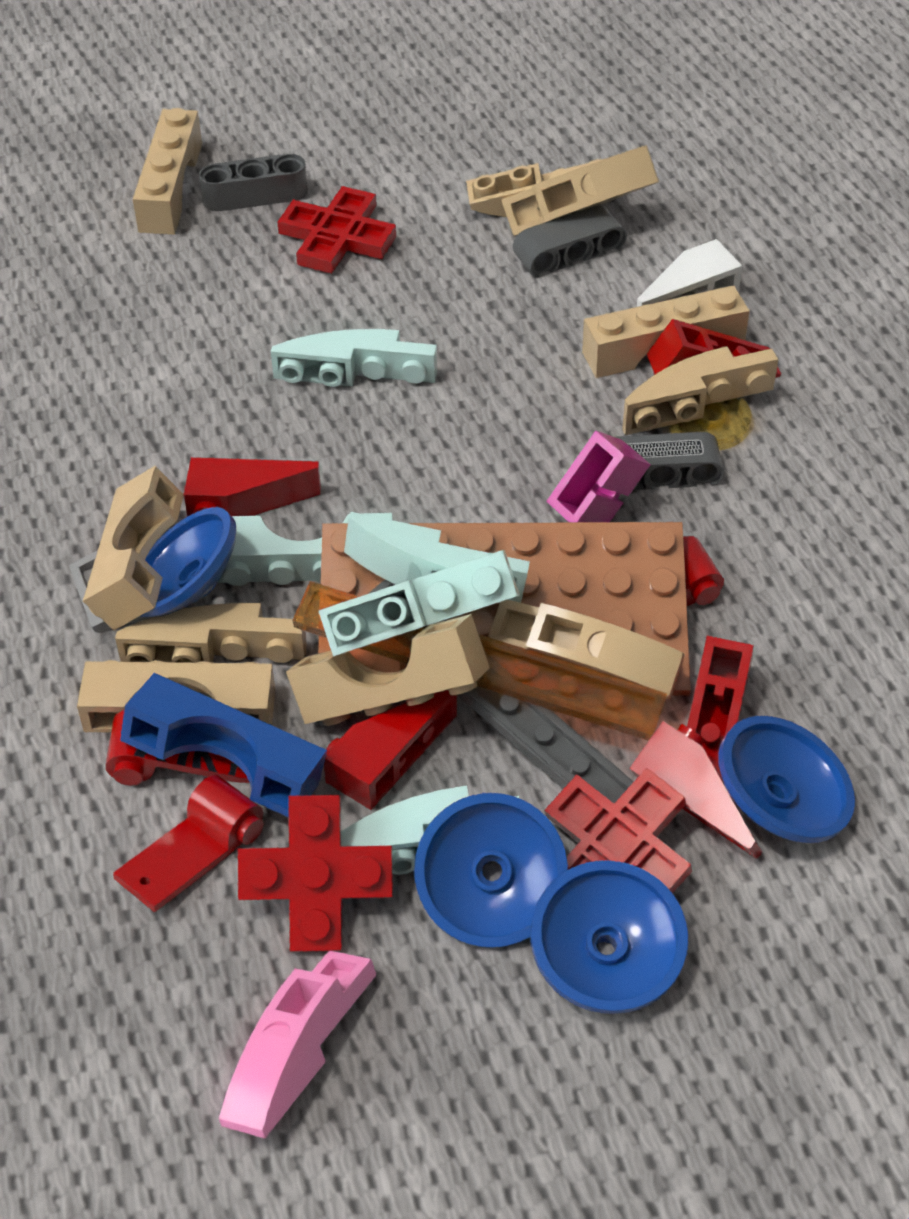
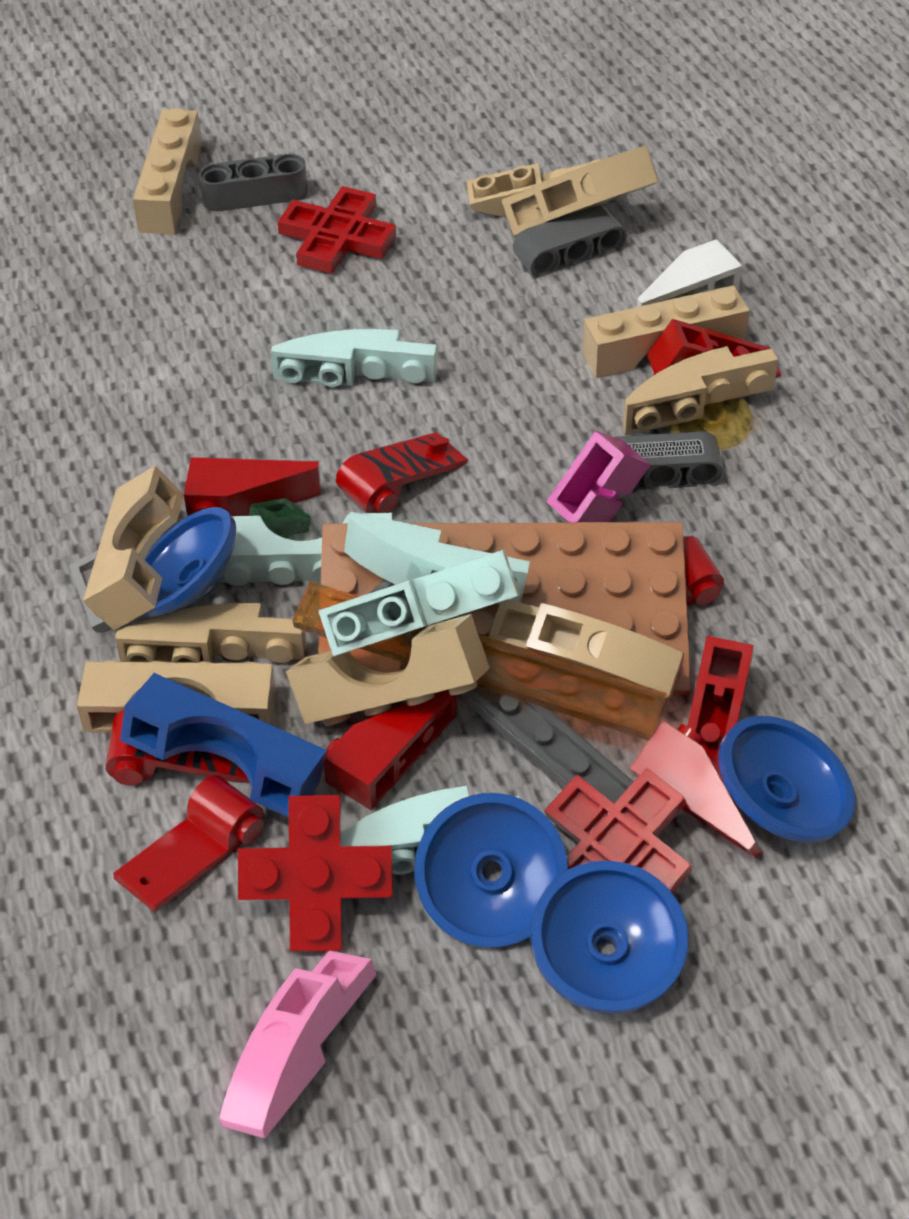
(282, 517): none -> clear green plate
(377, 475): none -> red door

